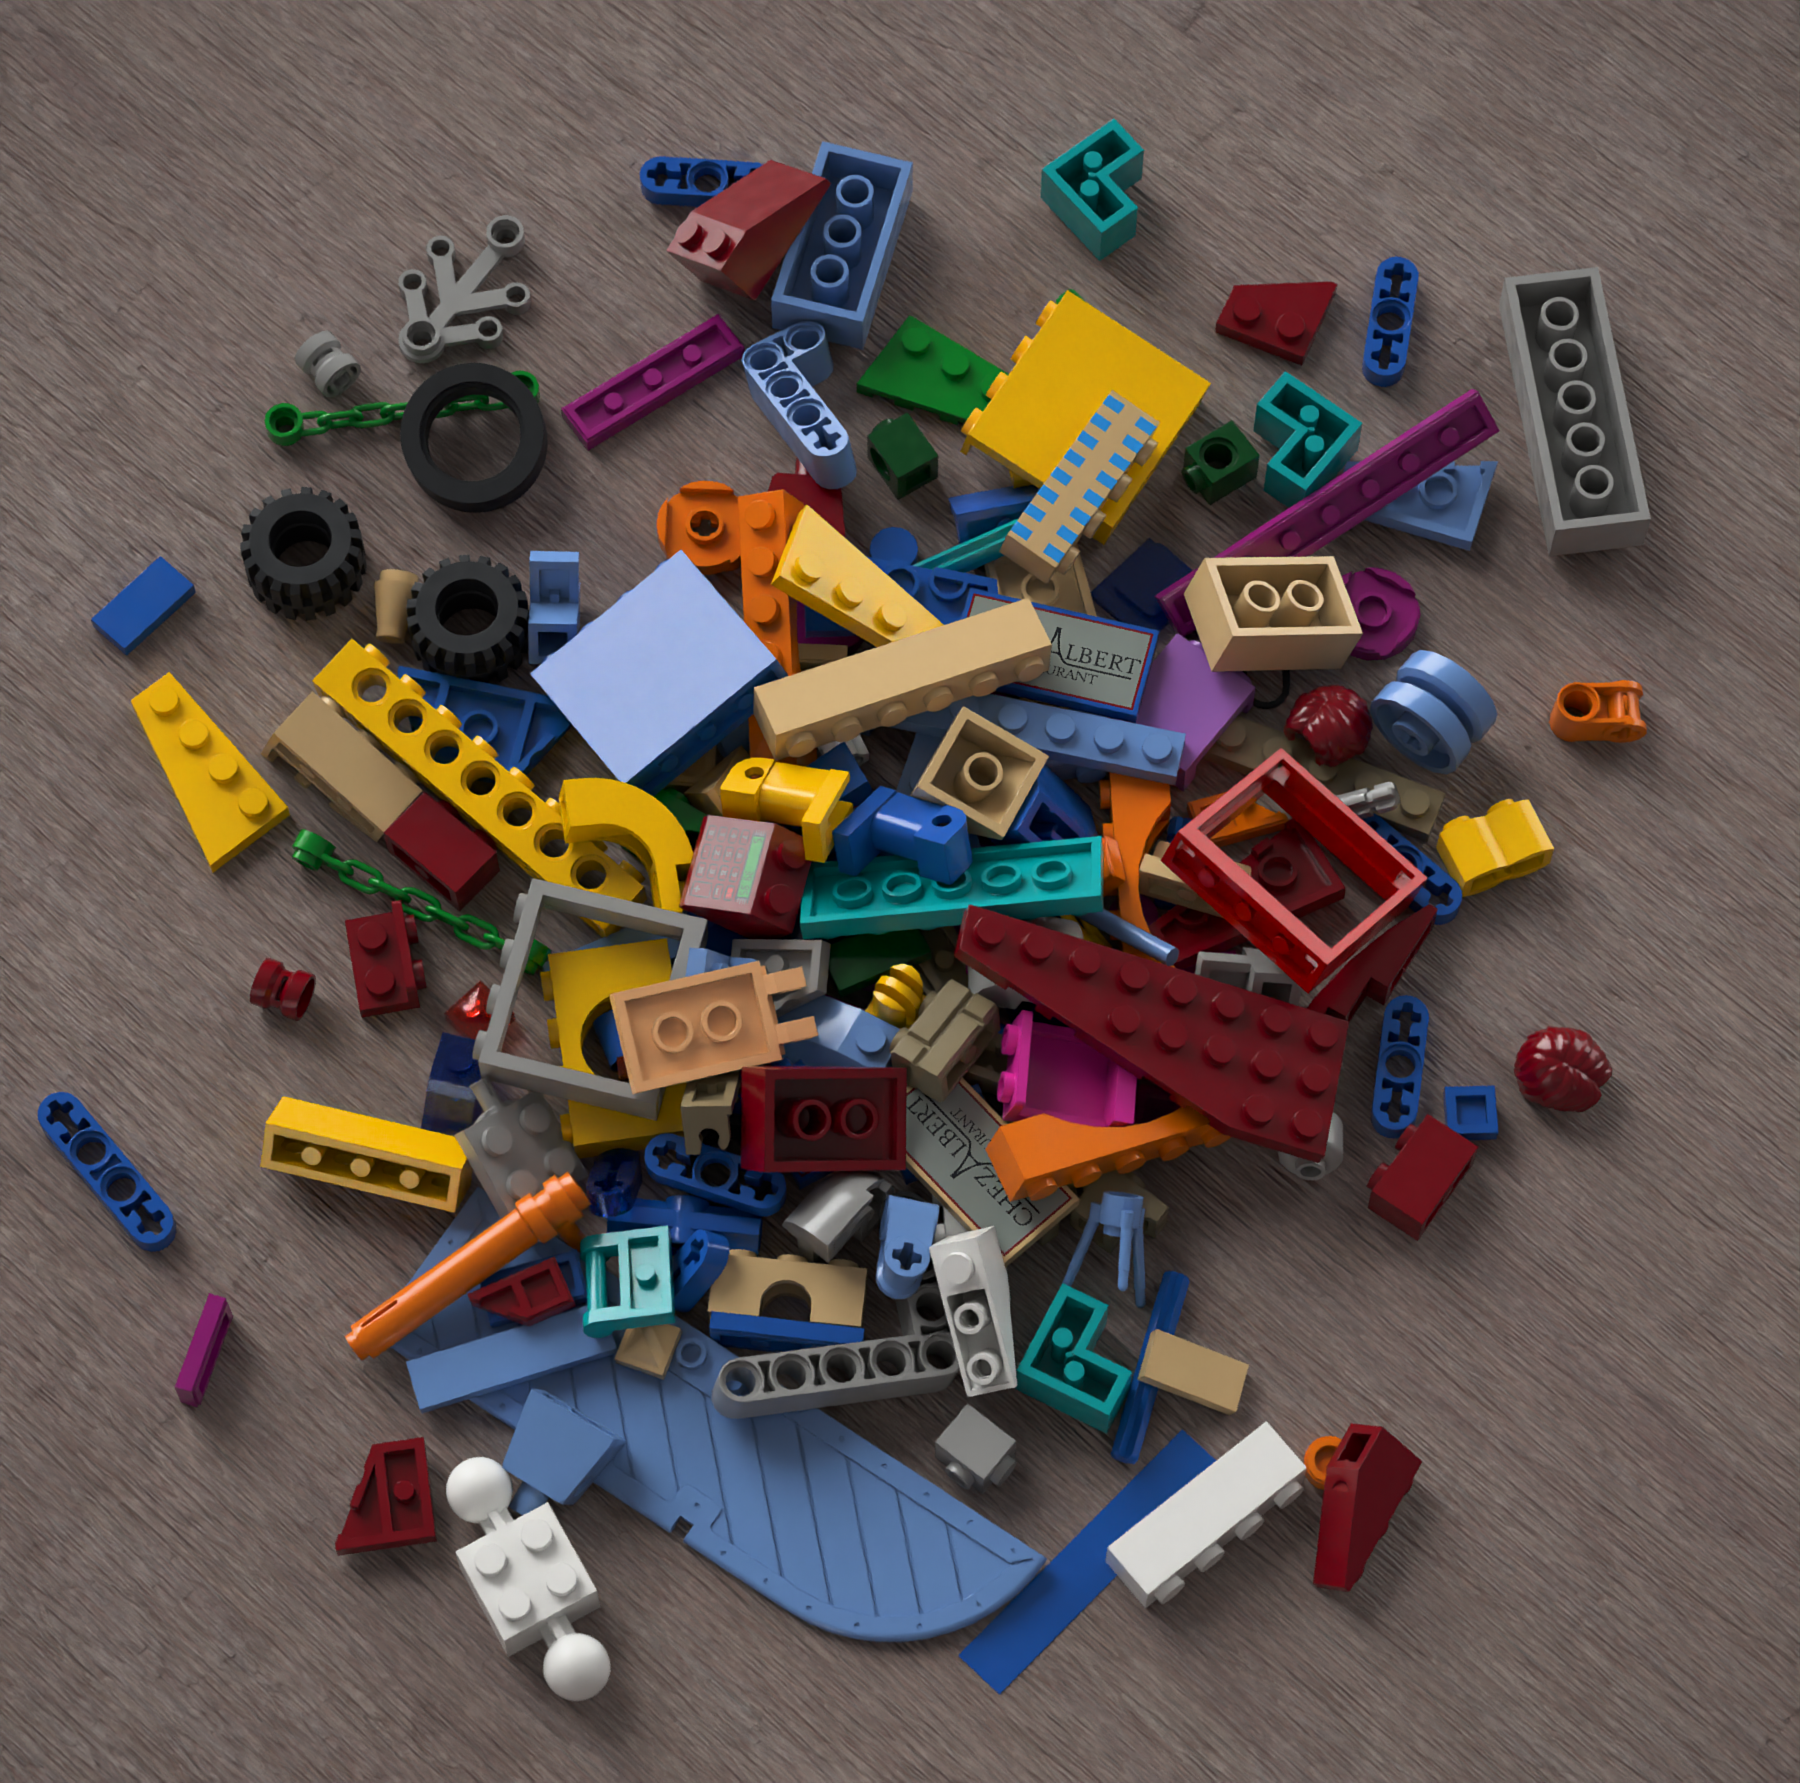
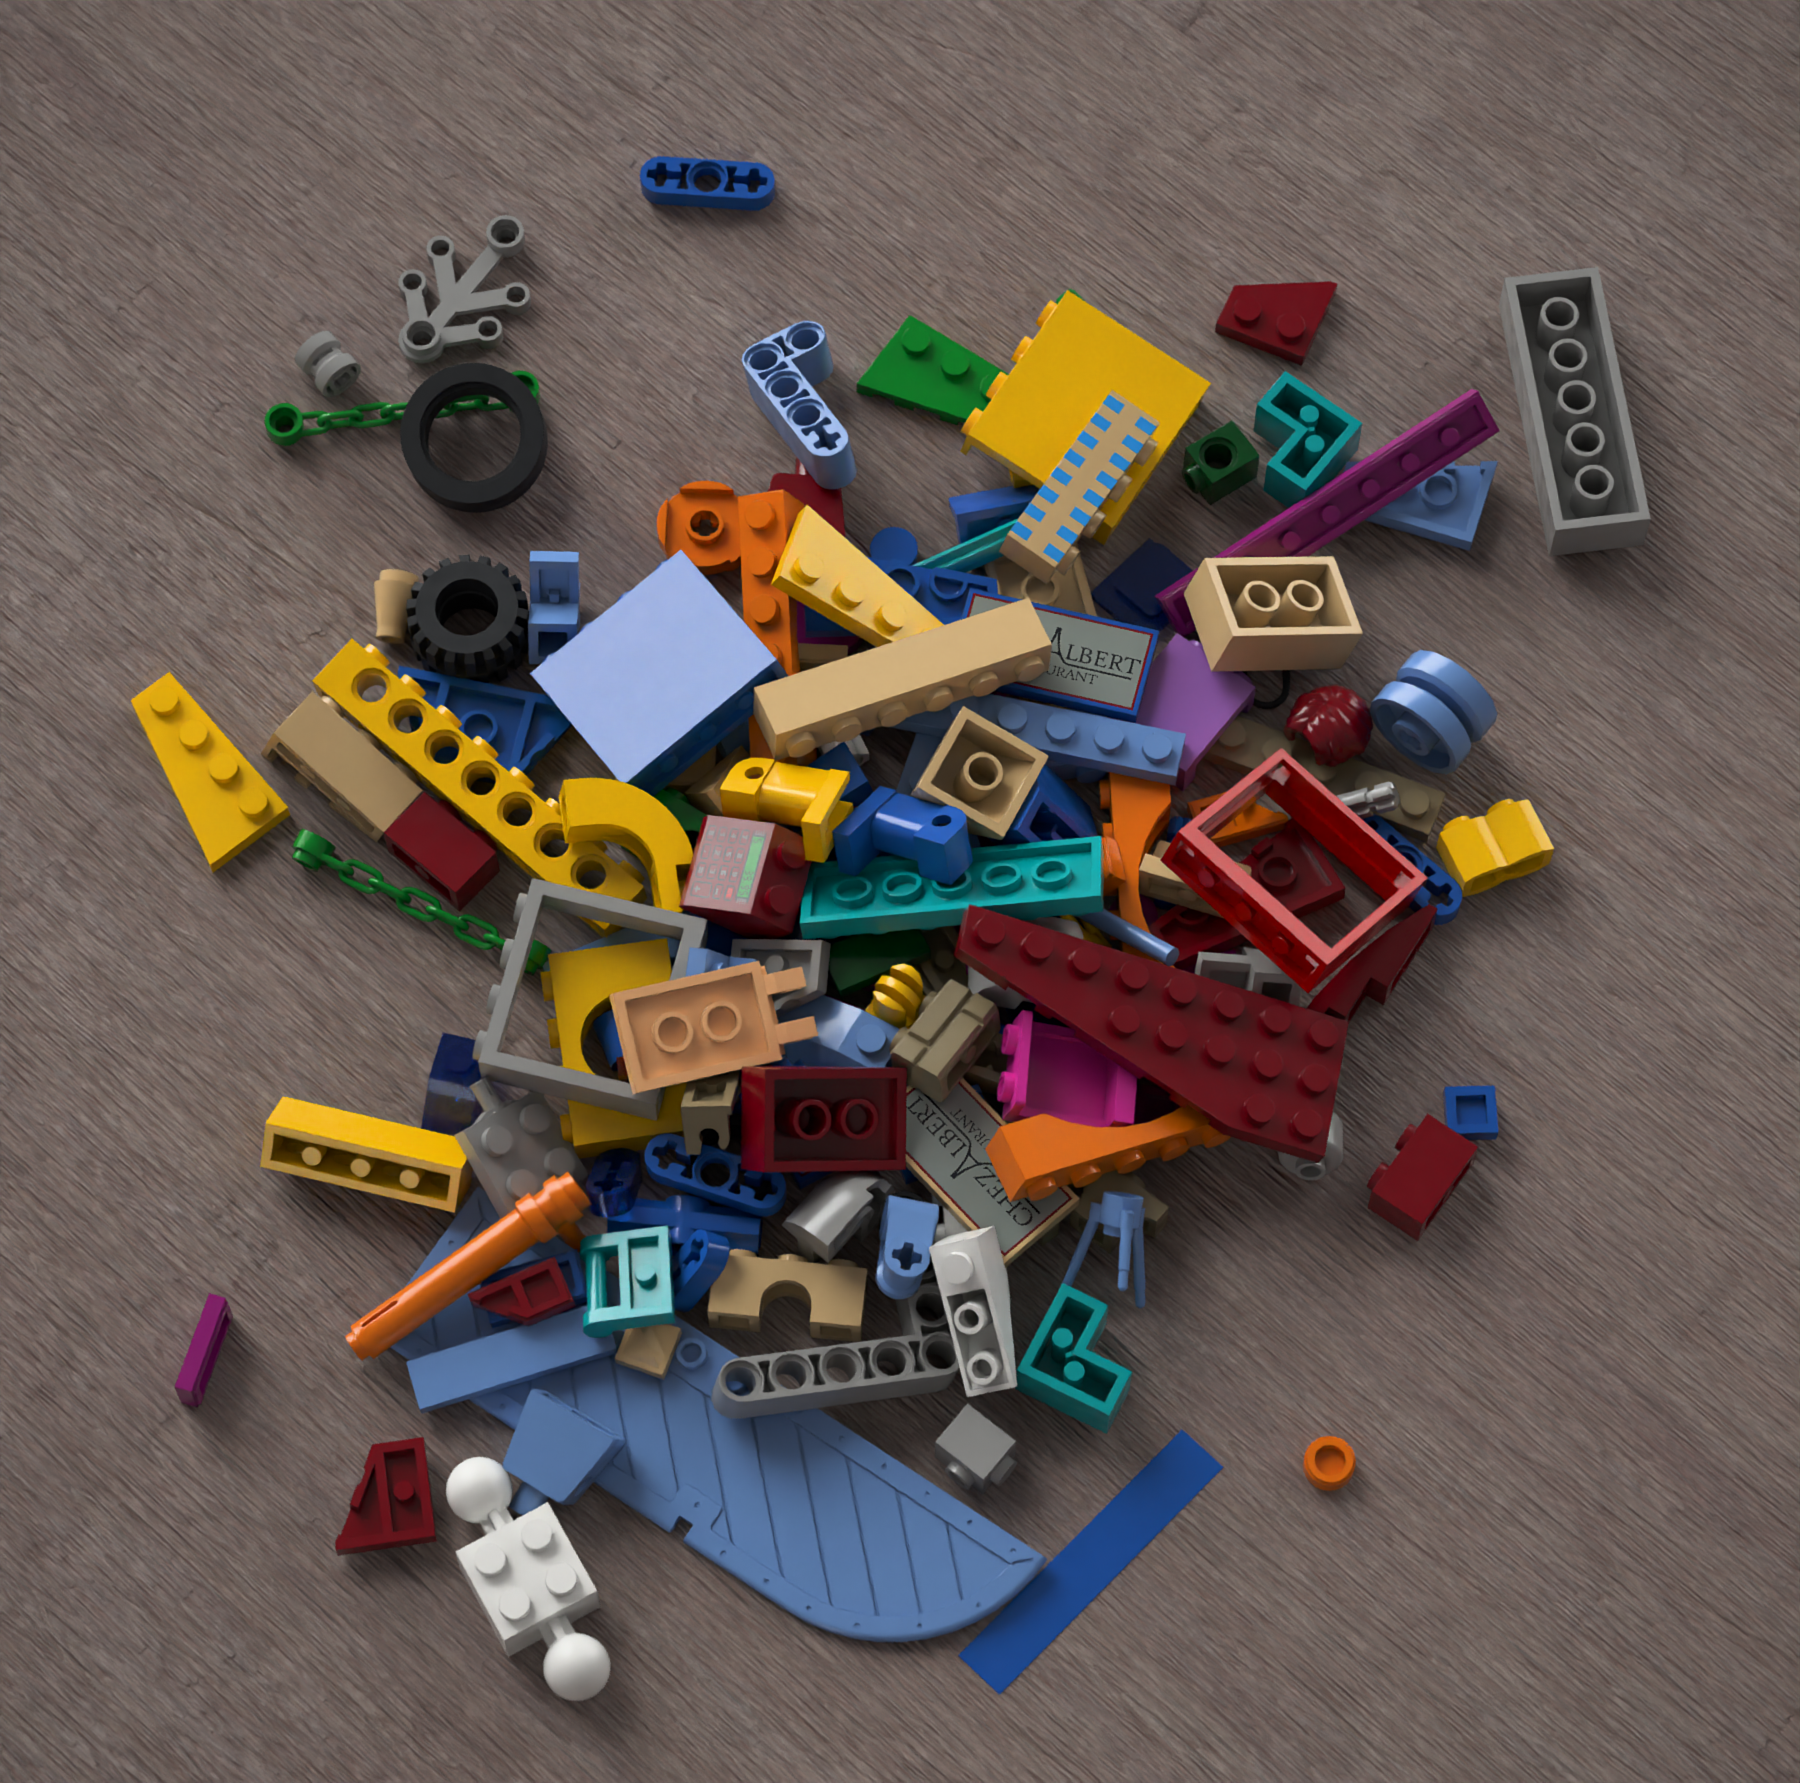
(104, 1173): blue beam -> none
(143, 605): blue tile -> none
(282, 989): dark red wheel -> none
(296, 520): black tyre -> none
(383, 962): dark red bracket -> none
(469, 1012): clear red tile -> none
(653, 382): magenta tile -> none
(748, 228): dark red slope -> none
(777, 1334): blue tile -> none
(845, 246): medium blue brick -> none
(902, 455): dark green brick -> none
(1089, 186): teal brick -> none
(1143, 1395): blue axle -> none
(1193, 1372): tan tile -> none
(1206, 1515): white brick -> none
(1359, 1498): dark red slope -> none
(1385, 612): magenta tile -> none
(1398, 338): blue beam -> none
(1417, 1036): blue beam -> none
(1562, 1069): dark red hair -> none
(1608, 710): orange piece -> none

